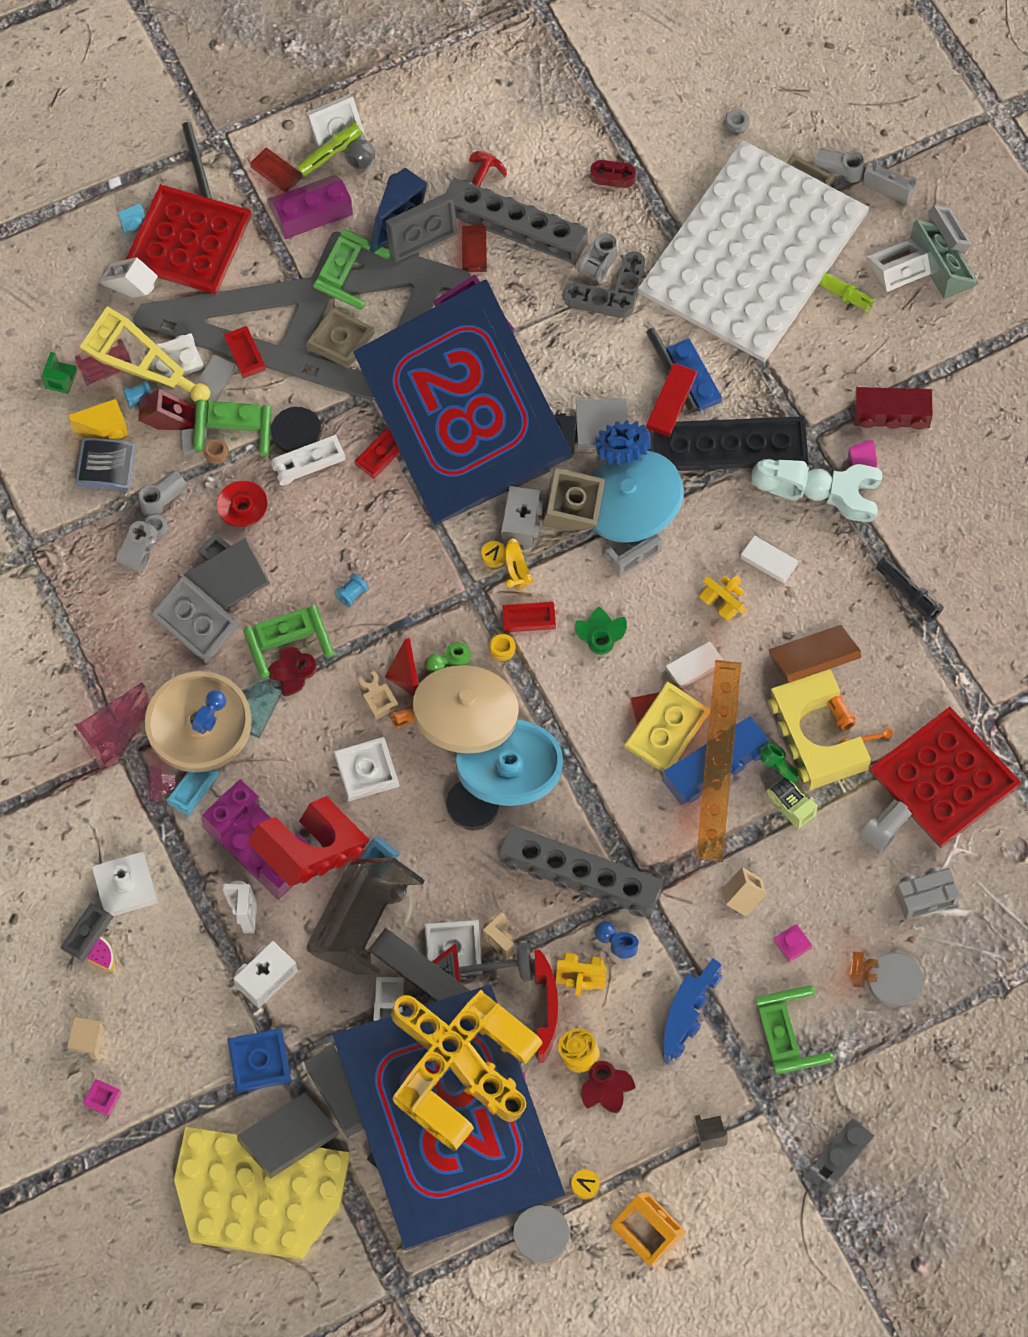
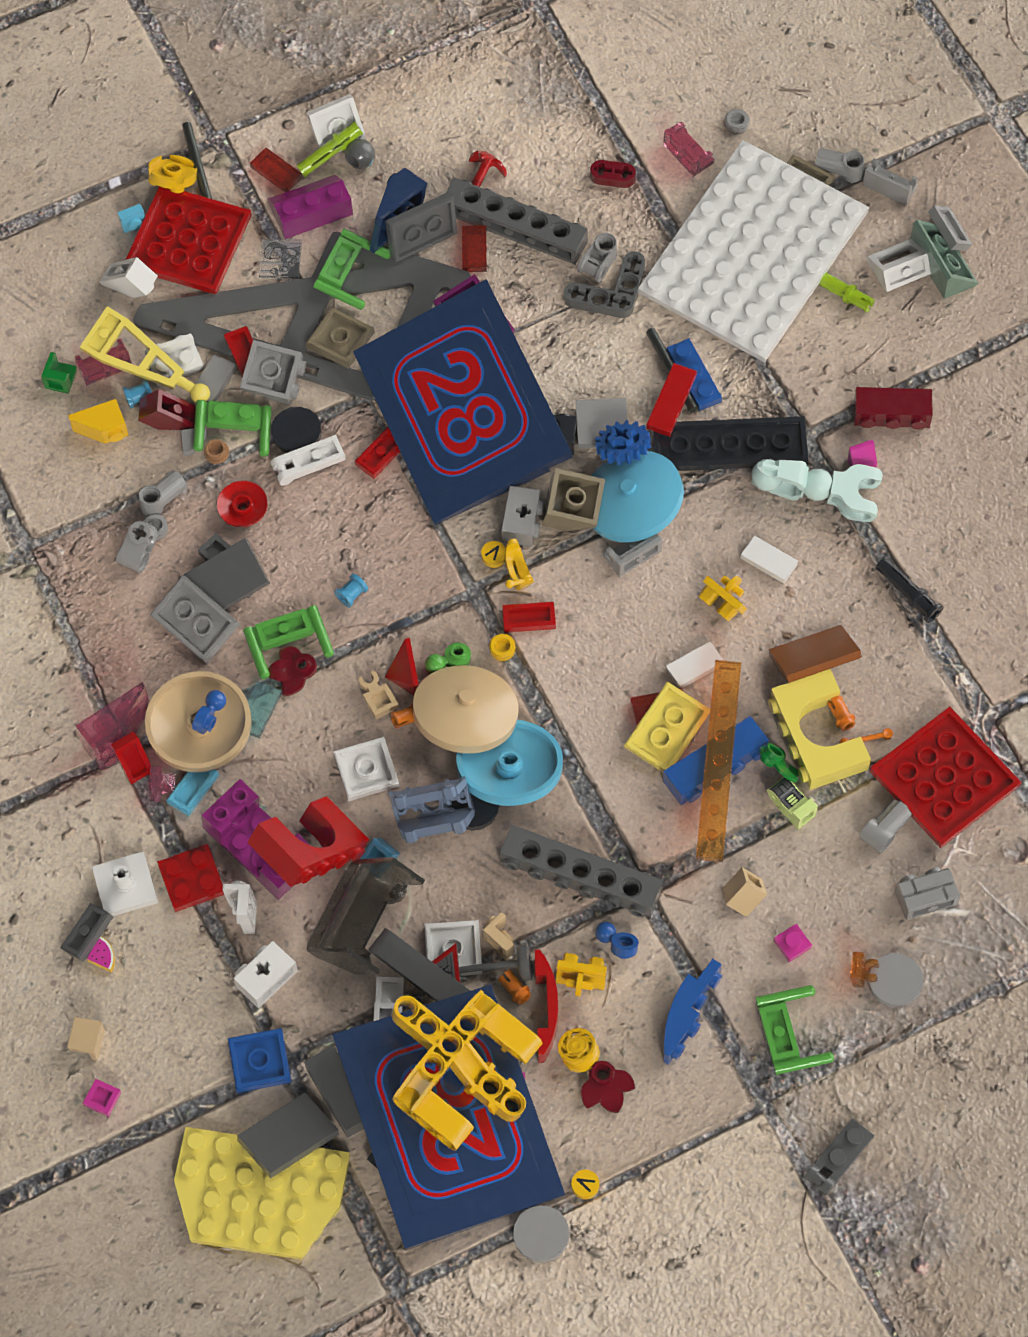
(105, 464): slope -> none
(131, 757): none -> red tile
(172, 173): none -> yellow plate
(191, 877): none -> red plate
(273, 372): none -> light grey plate
(280, 258): none -> clear piece
(432, 819): none -> sand blue piece
(519, 992): none -> orange pin
(601, 629): green plate -> none
(660, 1221): light orange tile -> none
(686, 149): none -> clear pink hinge
(710, 1132): clear smoke panel -> none

